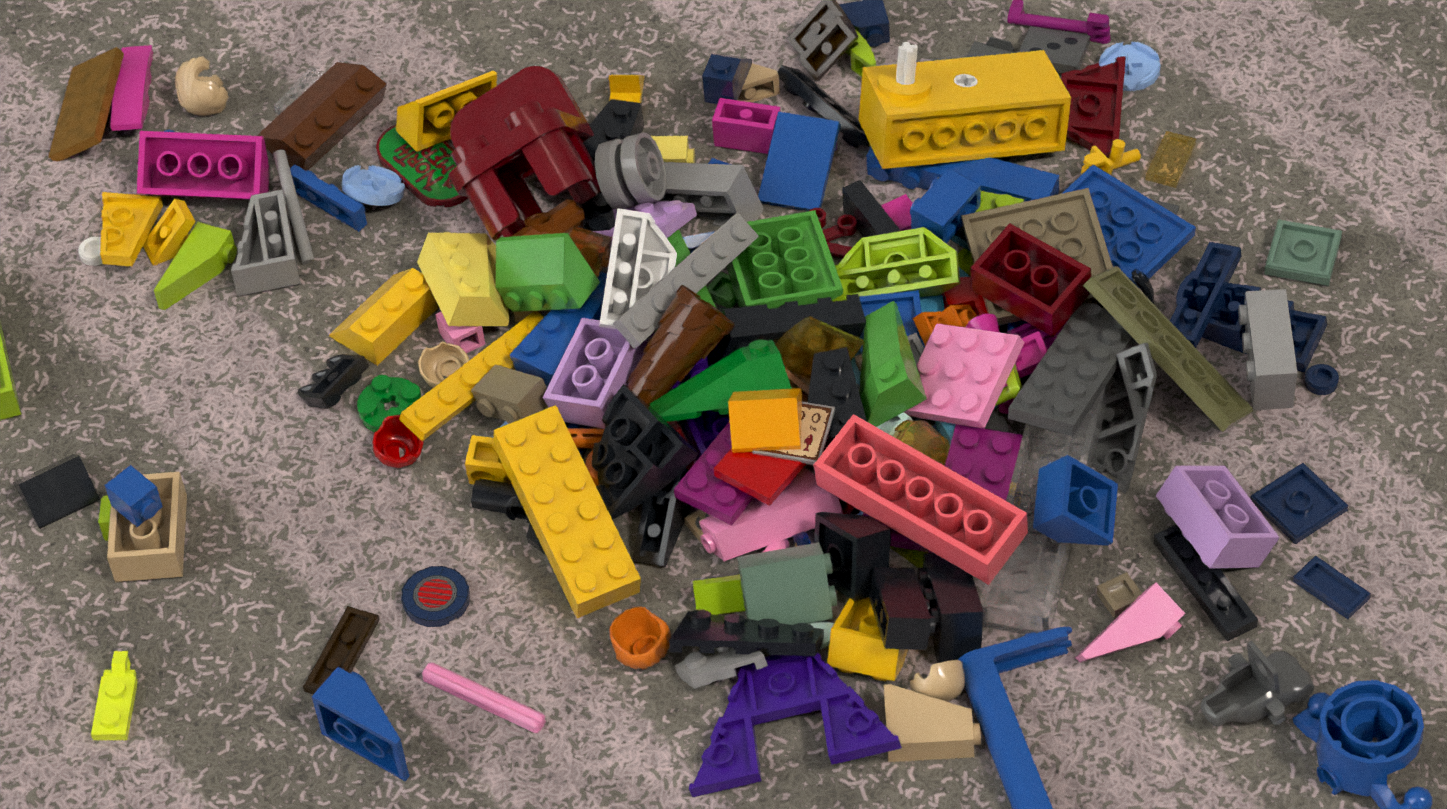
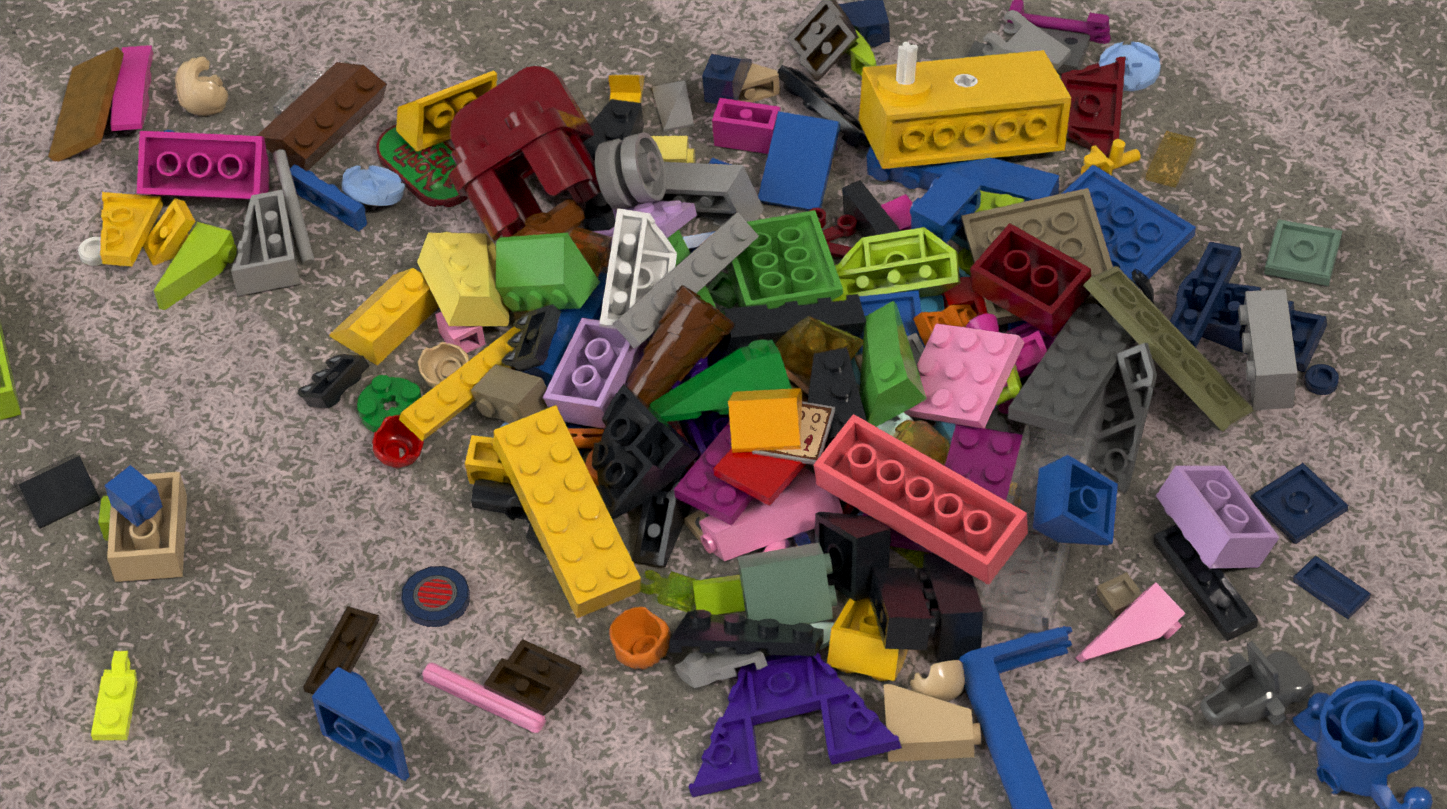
(533, 677): none -> dark brown slope
(534, 339): none -> black plate
(673, 105): none -> light grey slope
(673, 592): none -> clear neon green plate
(1026, 39): none -> light grey flag

